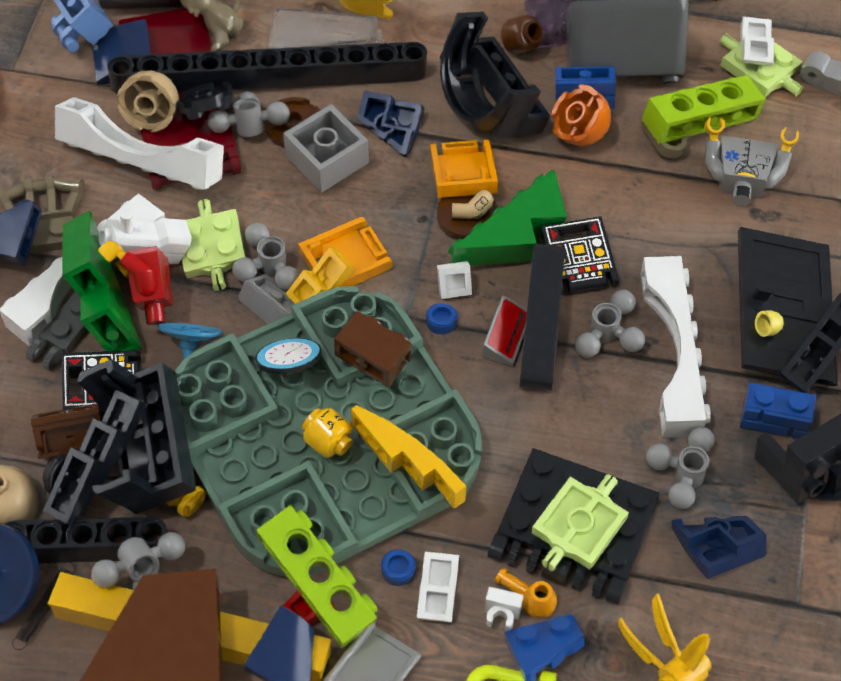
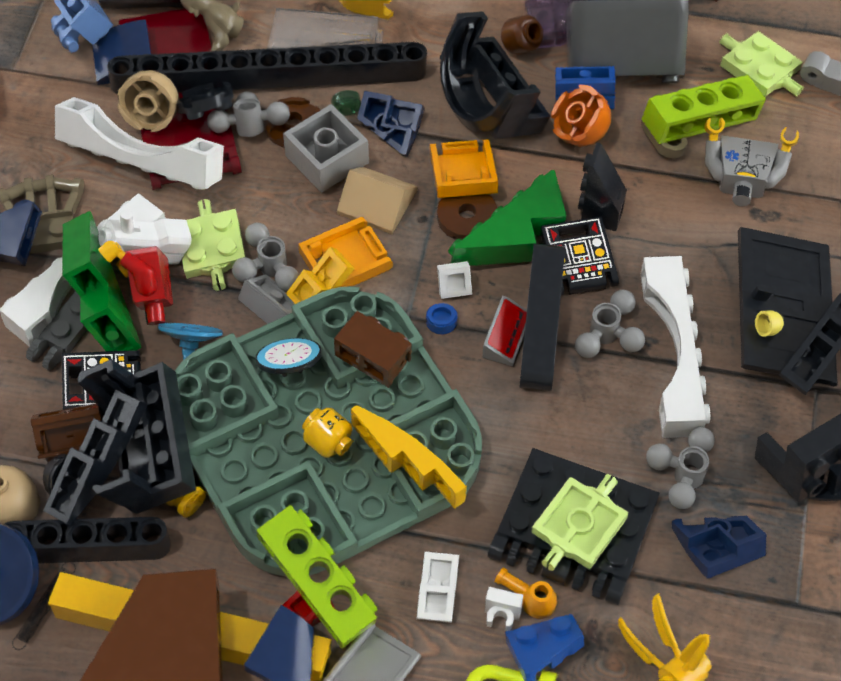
(137, 559): light grey piece -> none
(346, 102): none -> clear green tile
(376, 198): none -> tan slope
(398, 567): blue tile -> none
(475, 208): tan arm -> none
(601, 189): none -> black slope
(756, 41): white slope -> none
(777, 411): blue brick -> none

